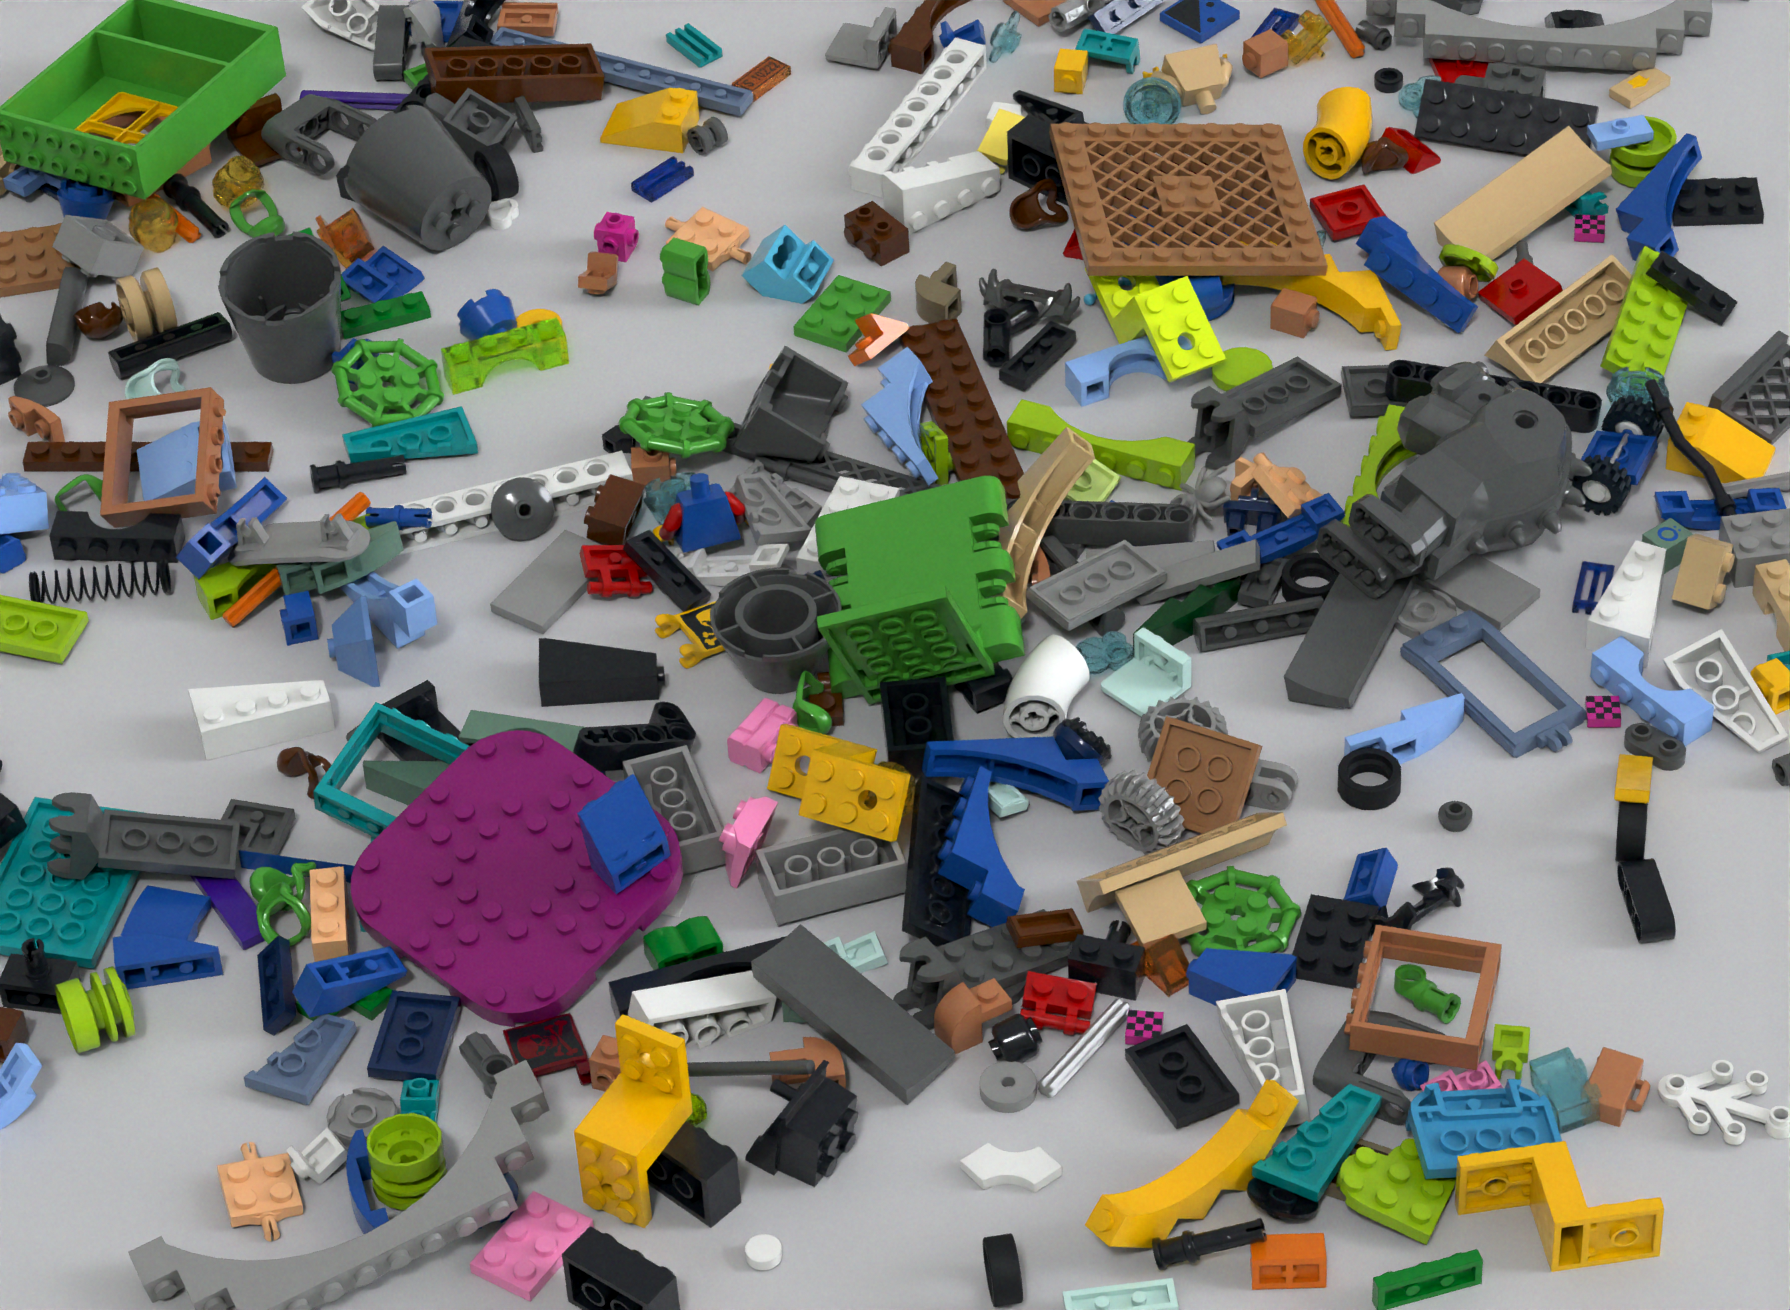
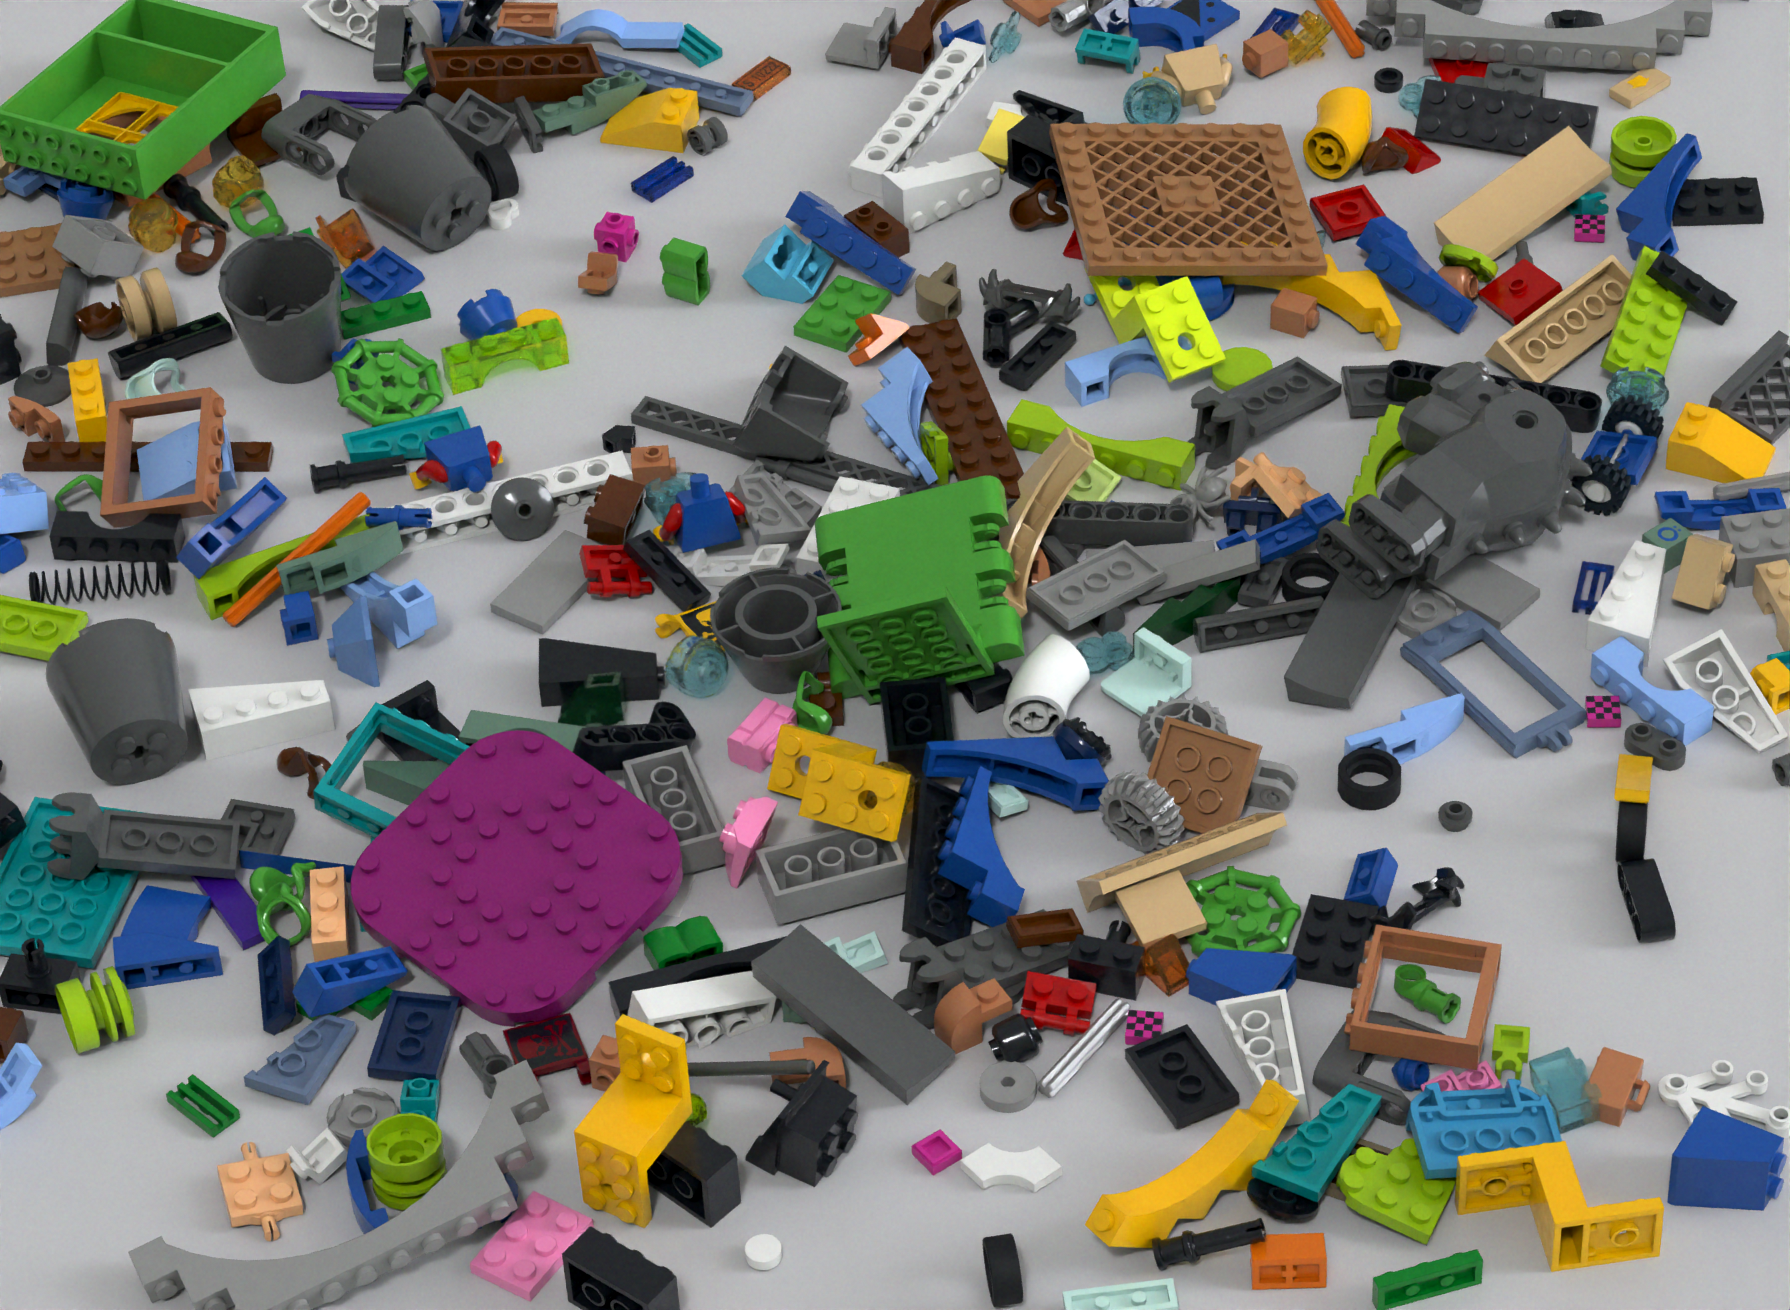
(88, 400): none -> yellow arch
(122, 699): none -> dark grey cone
(177, 1100): none -> green tile
(195, 262): none -> reddish brown piece
(298, 541): light grey piece -> none
(459, 461): none -> blue torso
(596, 700): none -> clear green slope
(599, 102): none -> sand green slope
(622, 835): blue slope -> none
(626, 33): none -> light blue piece
(676, 425): bright green plate -> none
(697, 666): none -> clear light blue piece
(716, 233): light nougat plate -> none
(839, 236): none -> blue arch
(936, 1152): none -> dark pink tile
(1071, 71): yellow brick -> none
(1164, 28): none -> blue arch
(1620, 132): light blue plate -> none
(1663, 409): black bar -> none
(1726, 1164): none -> blue slope

